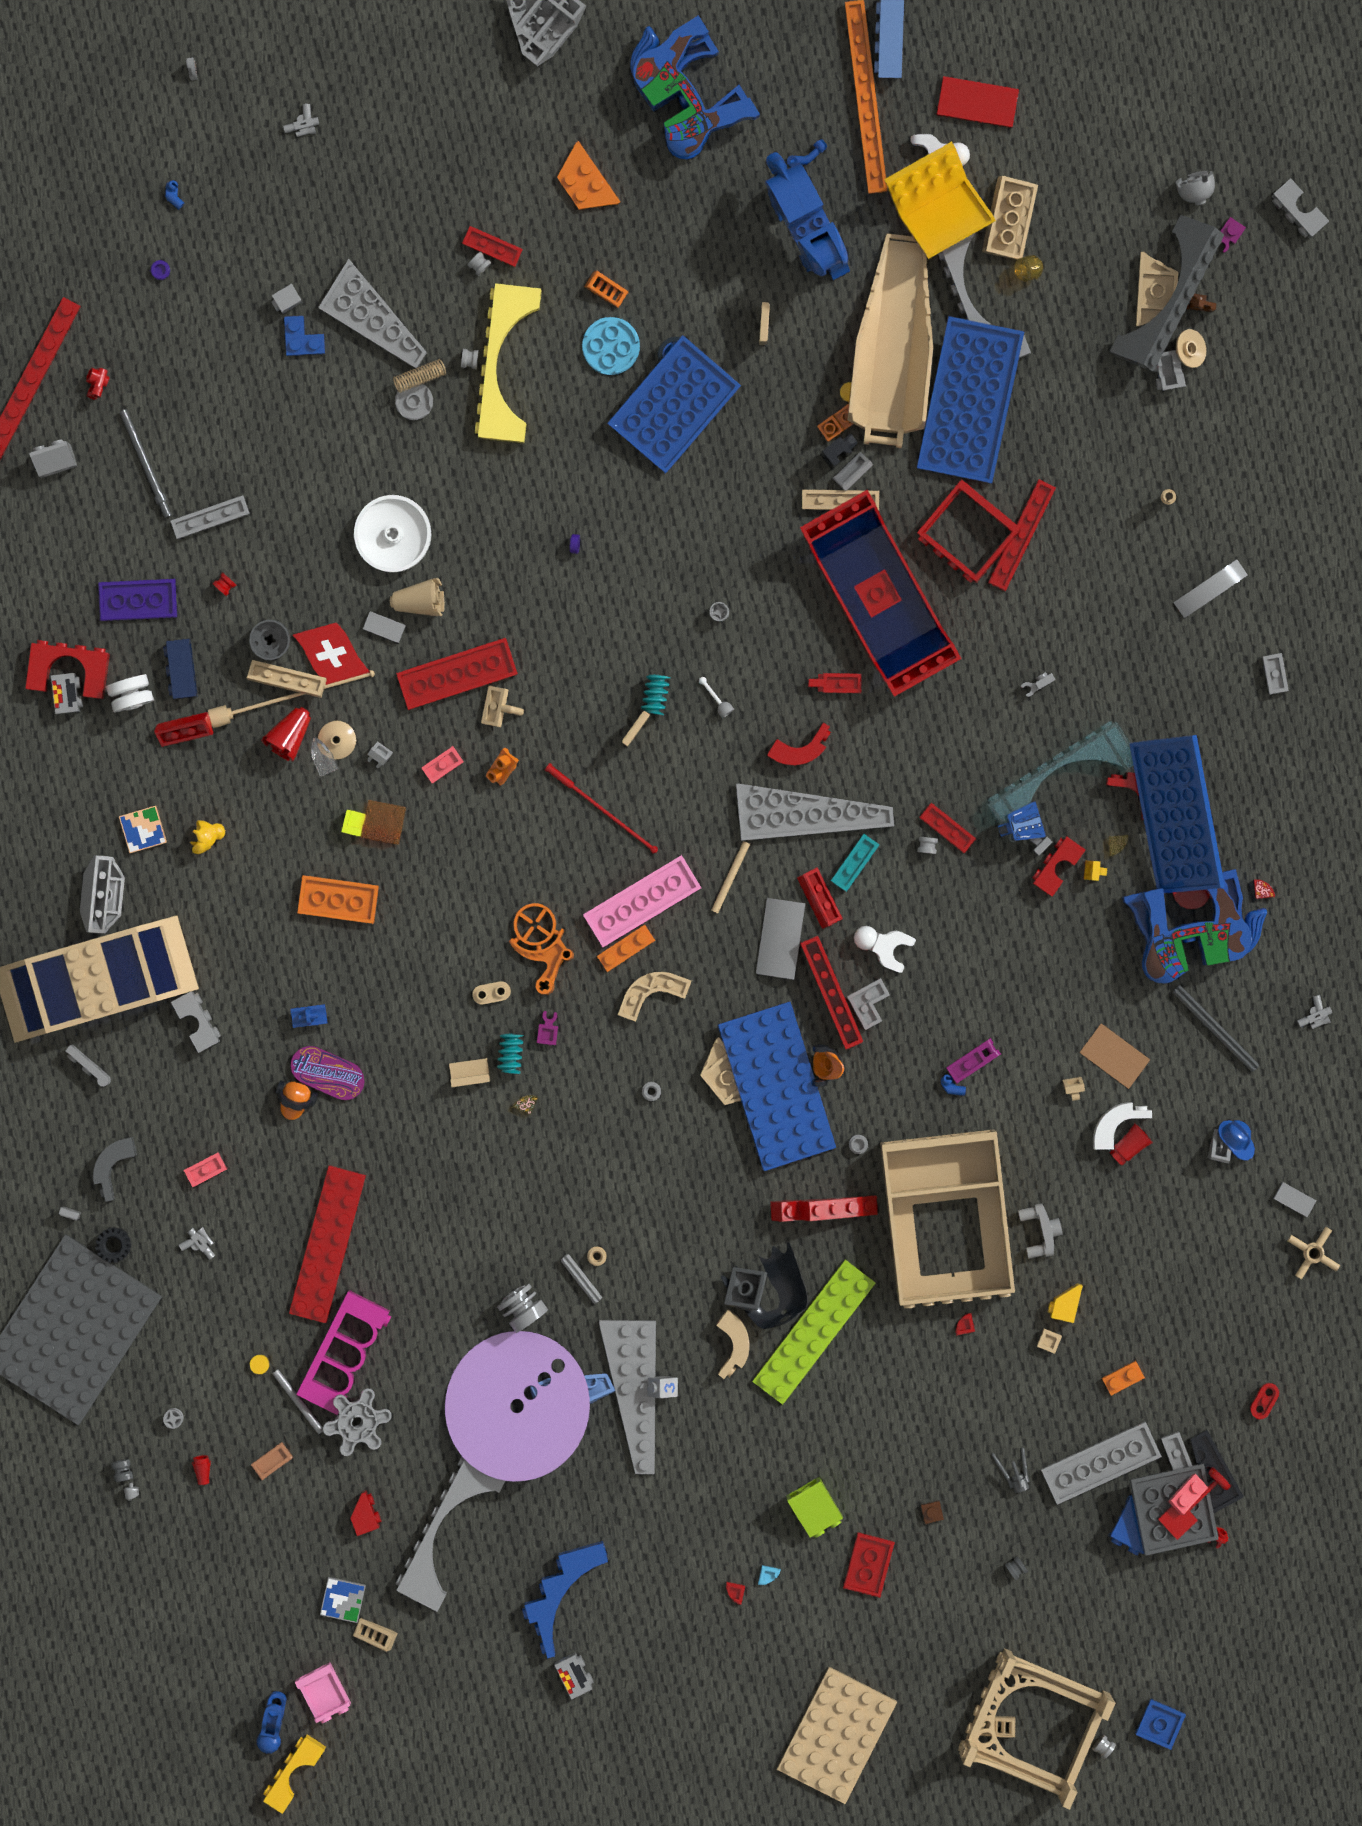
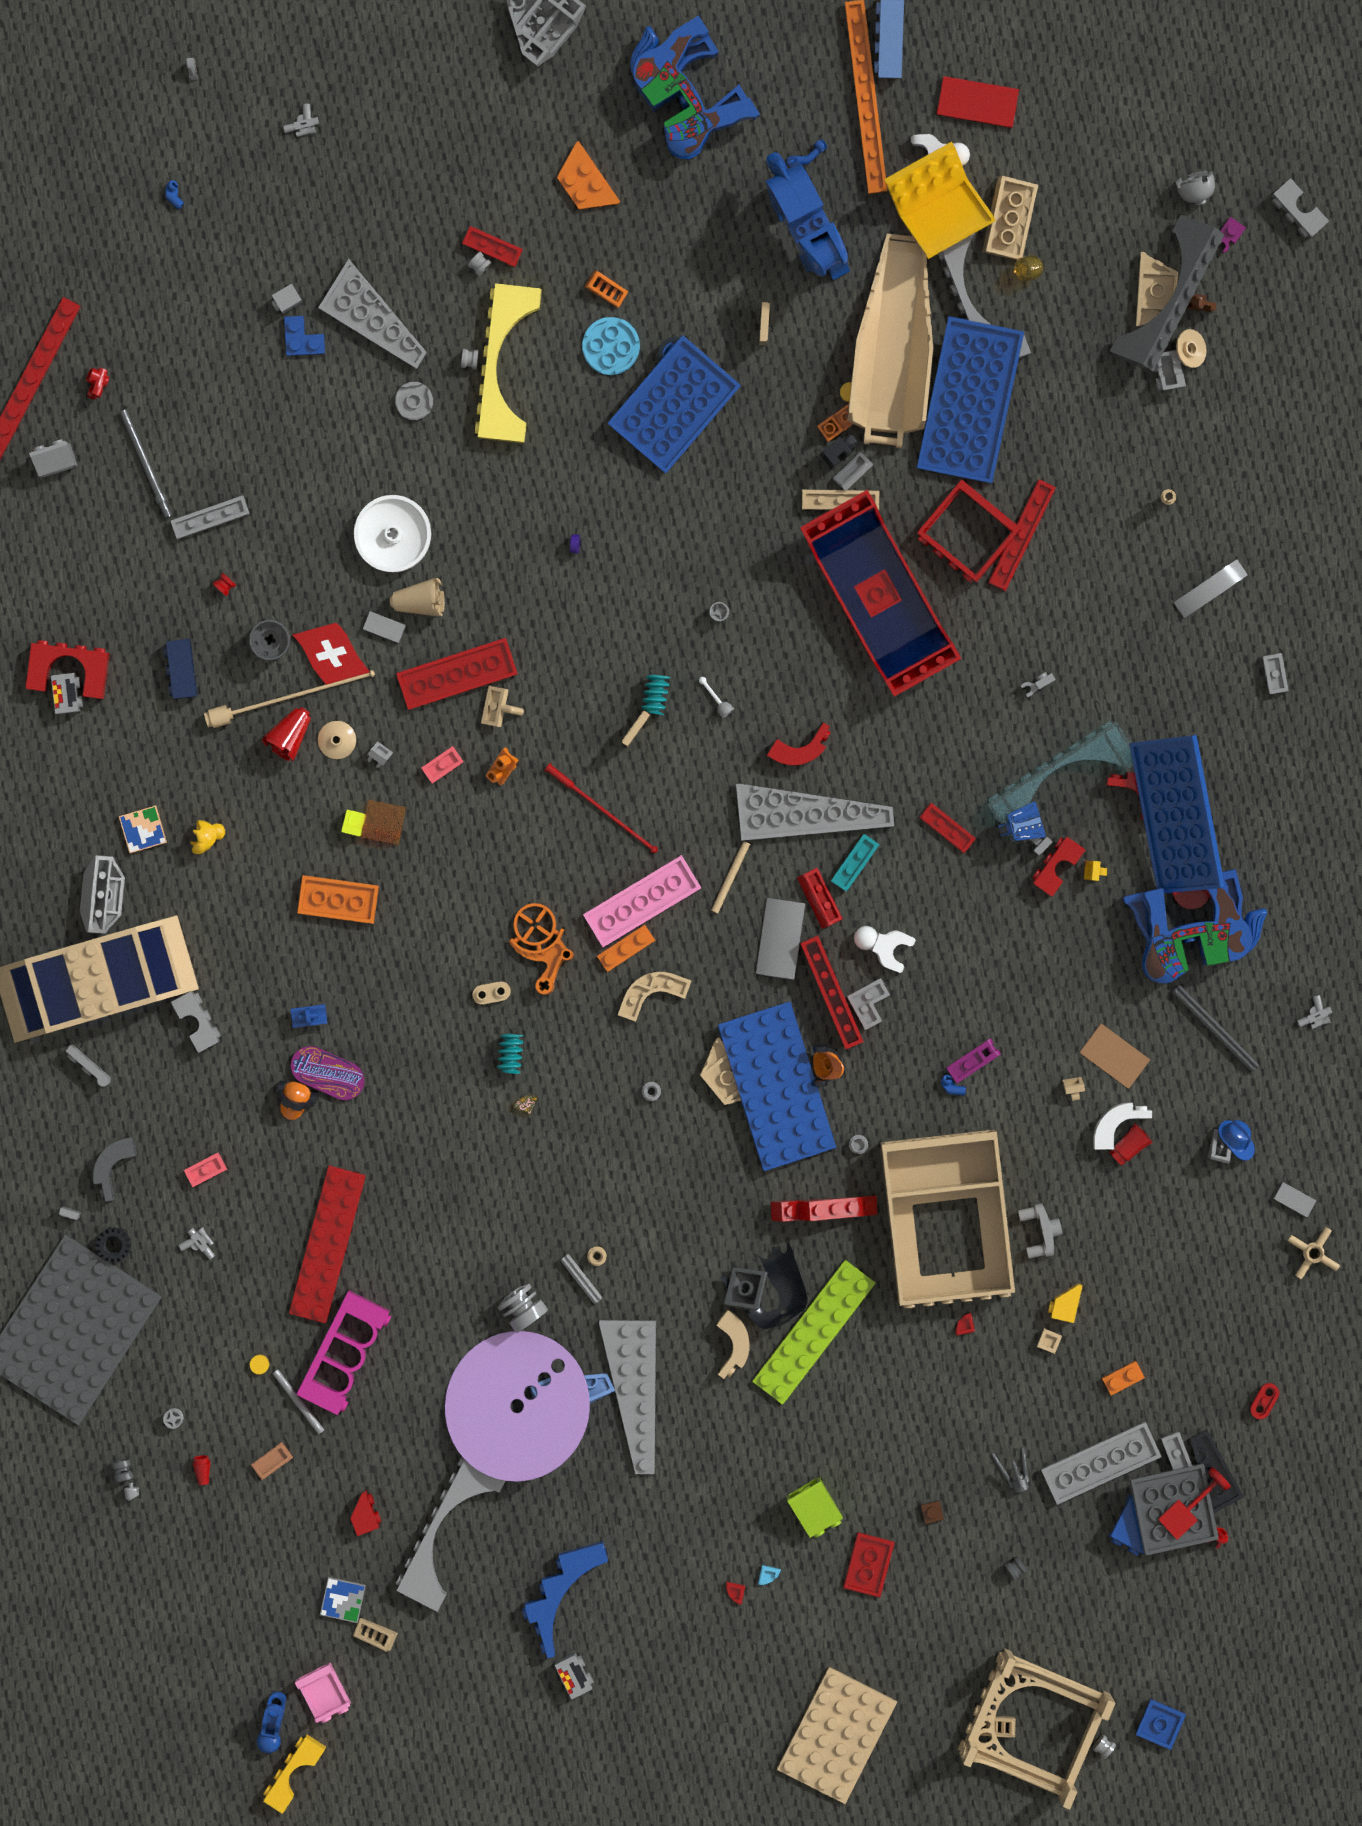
(130, 694): white wheel -> none
(137, 599): dark purple tile -> none
(160, 270): dark purple tile -> none
(183, 729): red slope -> none
(286, 678): tan plate -> none
(322, 758): clear plate -> none
(365, 1430): light grey plate -> none
(400, 390): tan piece -> none
(469, 1072): tan panel -> none
(548, 1032): magenta plate -> none
(662, 1387): light grey brick -> none
(837, 683): red hinge -> none
(927, 845): light grey wheel -> none
(1117, 844): clear yellow tile -> none
(1188, 1494): coral plate -> none
(1262, 889): red tile -> none

